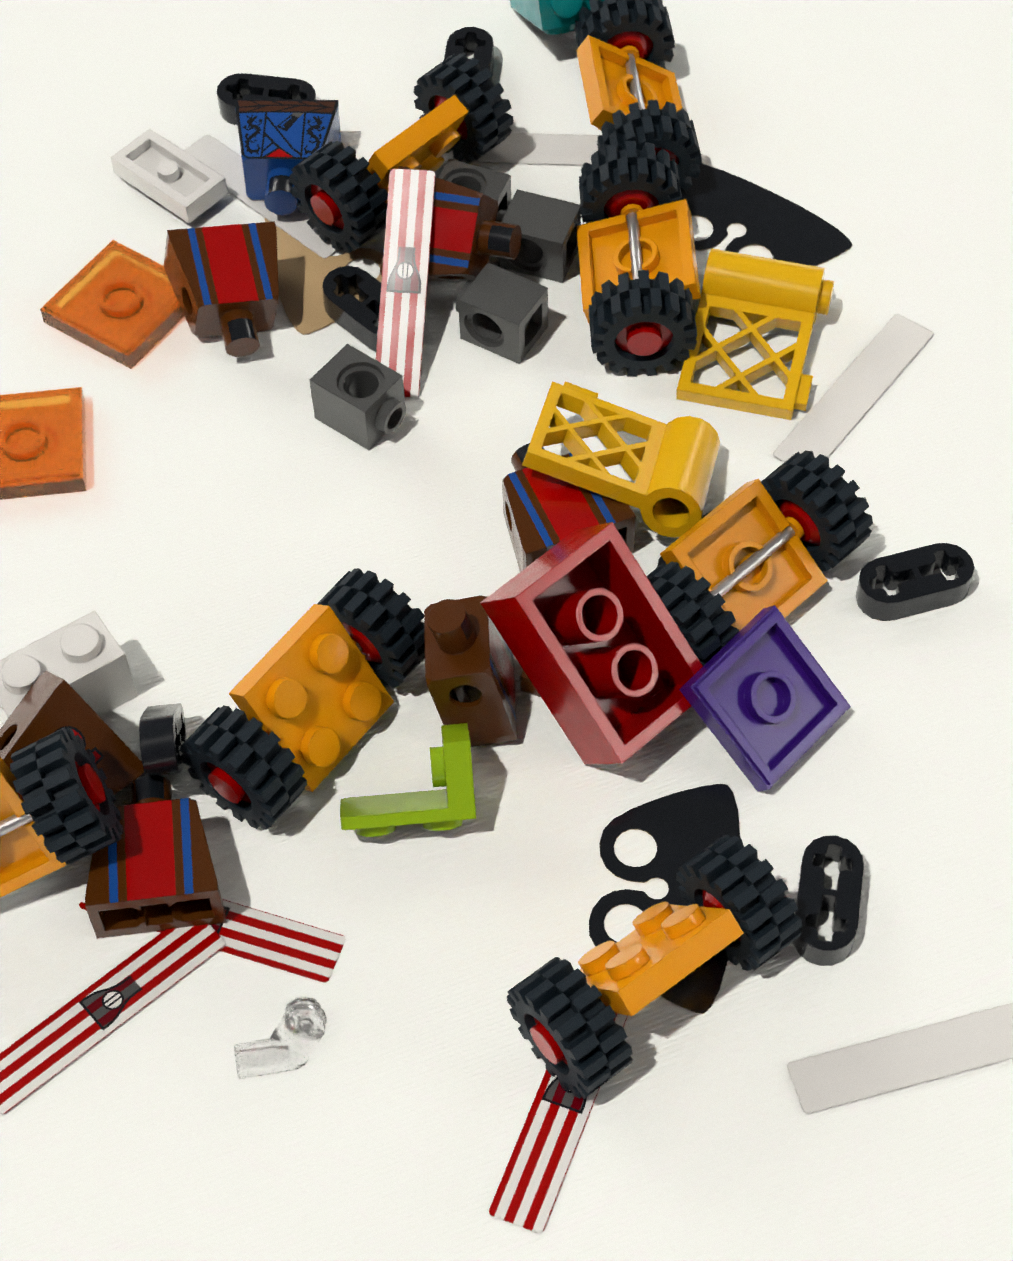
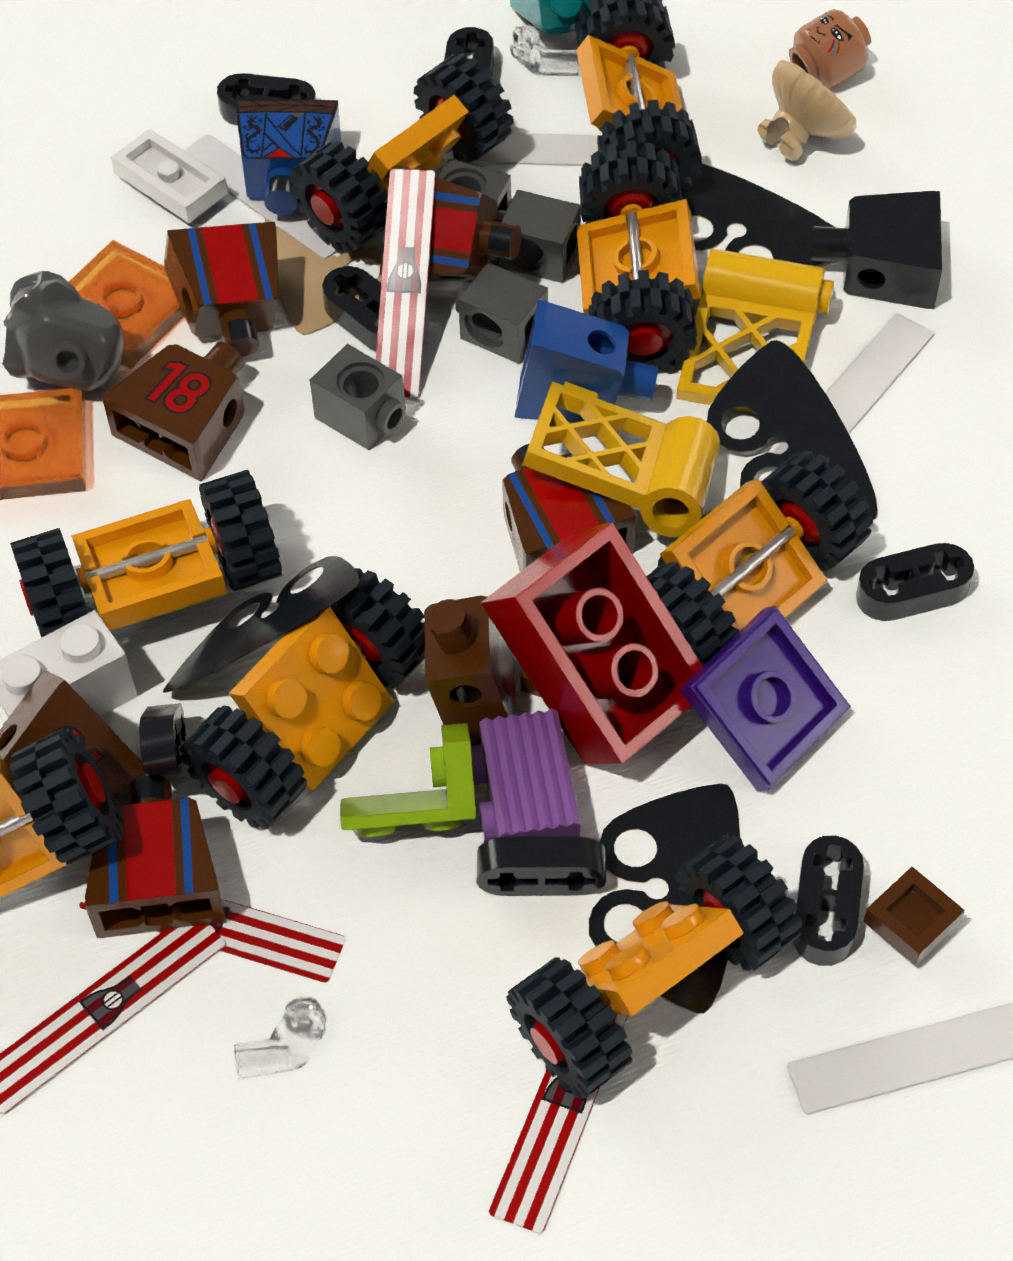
(60, 335): none -> dark grey head
(152, 559): none -> plate
(179, 406): none -> reddish brown torso
(228, 645): none -> black piece
(525, 777): none -> medium lavender brick
(538, 58): none -> clear arm
(541, 866): none -> black beam
(582, 352): none -> blue torso
(789, 406): none -> black piece
(803, 111): none -> tan hair
(831, 47): none -> nougat head
(887, 247): none -> black torso
(913, 915): none -> reddish brown plate

